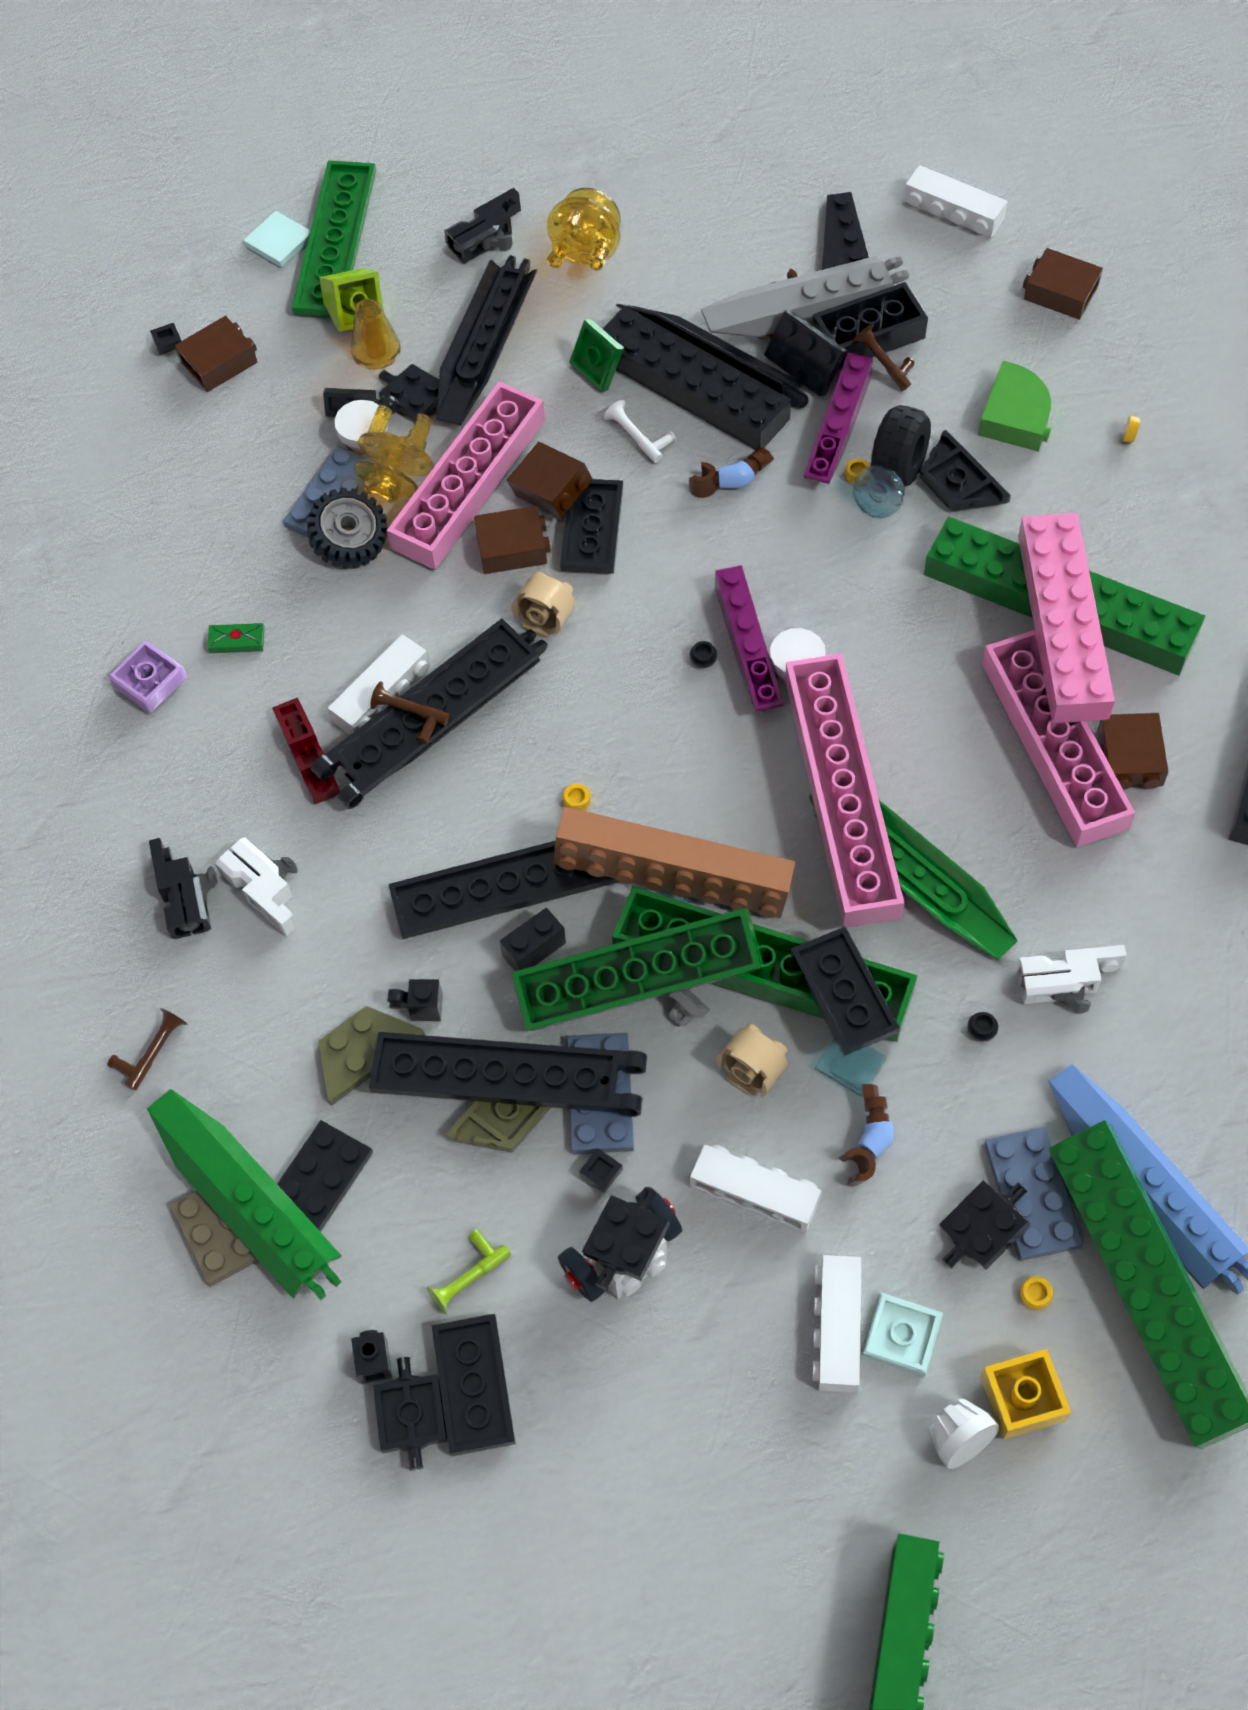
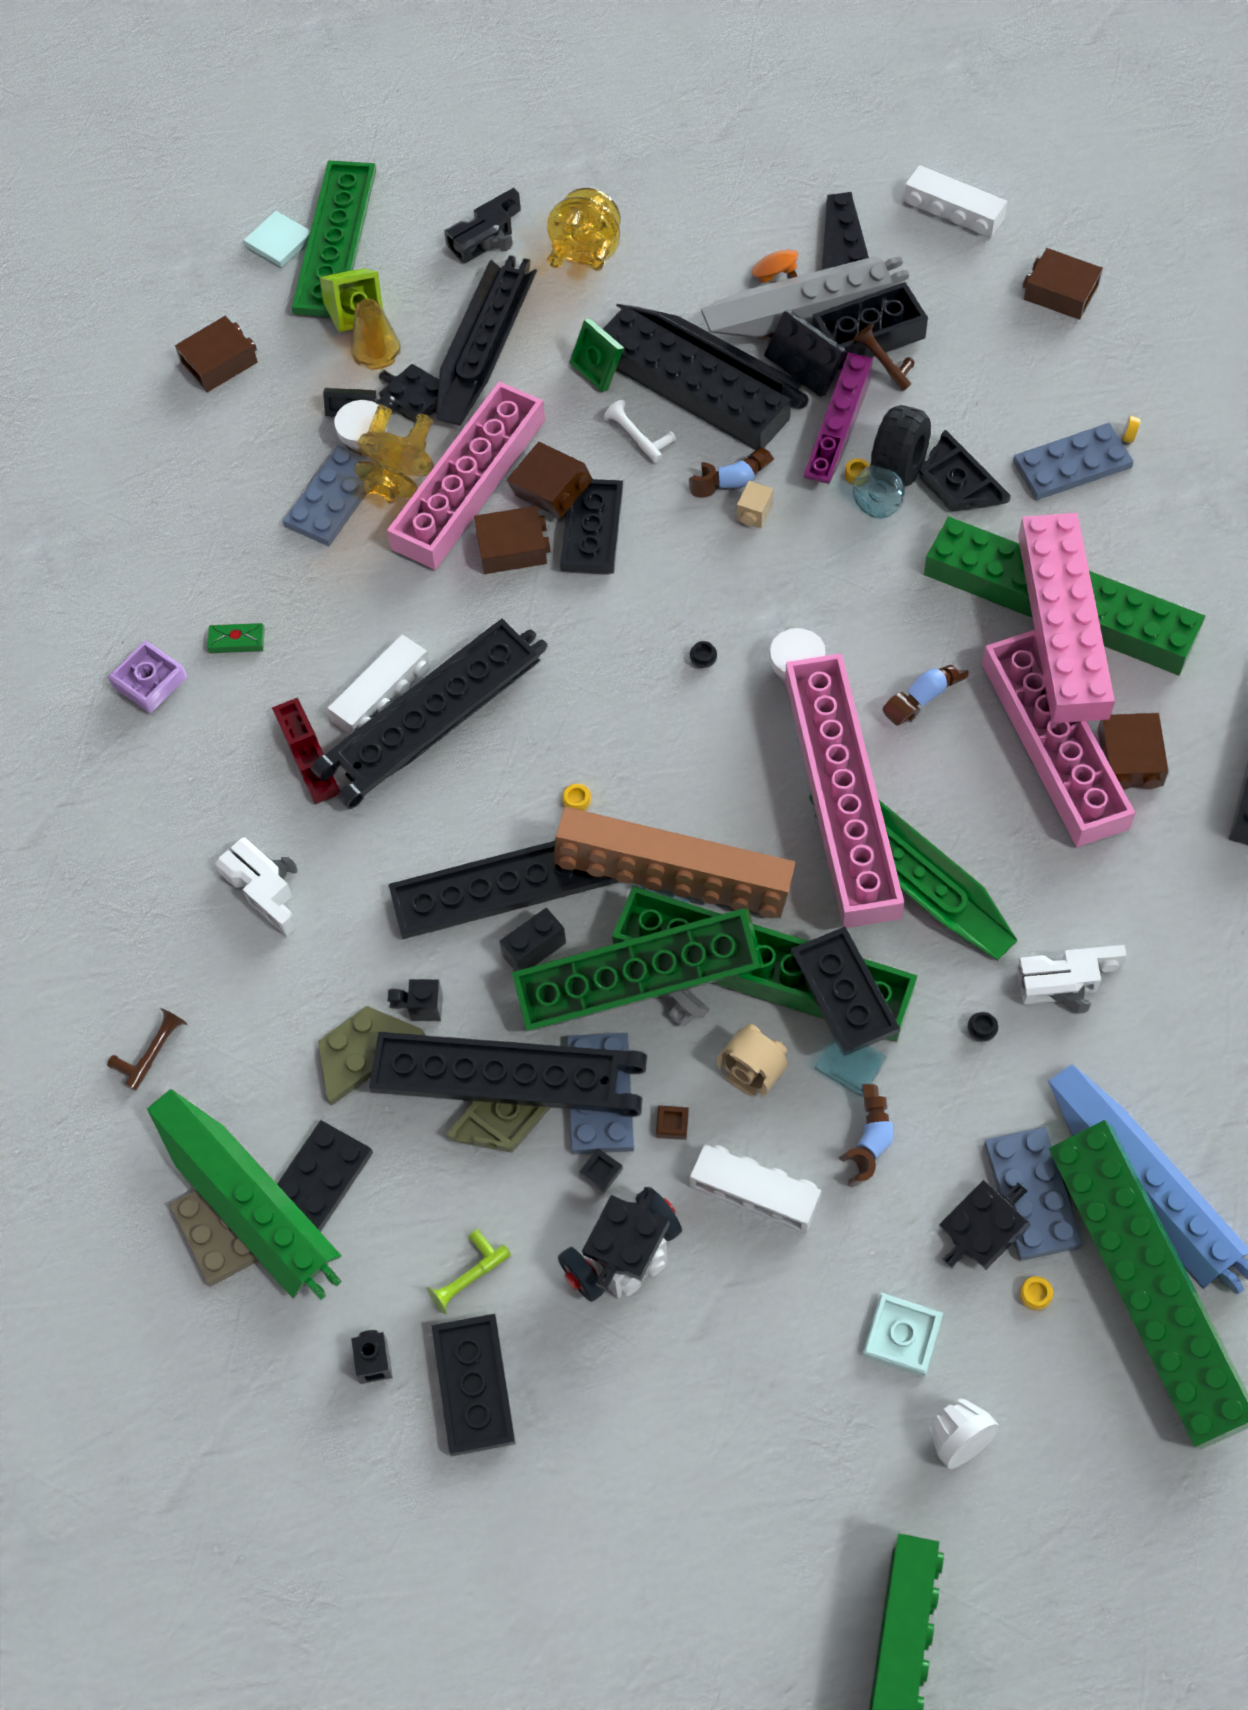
(165, 338): black plate -> none
(182, 891): black plate -> none
(343, 545): wheel -> none
(409, 1413): black plate -> none
(433, 716): reddish brown piece -> none
(544, 604): tan brick -> none
(672, 1122): none -> reddish brown tile
(747, 638): magenta slope -> none
(754, 504): none -> tan brick
(775, 263): none -> orange dish
(839, 1324): white brick -> none
(921, 692): none -> piece
(1017, 408): bright green brick -> none
(1025, 1394): yellow brick -> none
(1073, 461): none -> sand blue plate

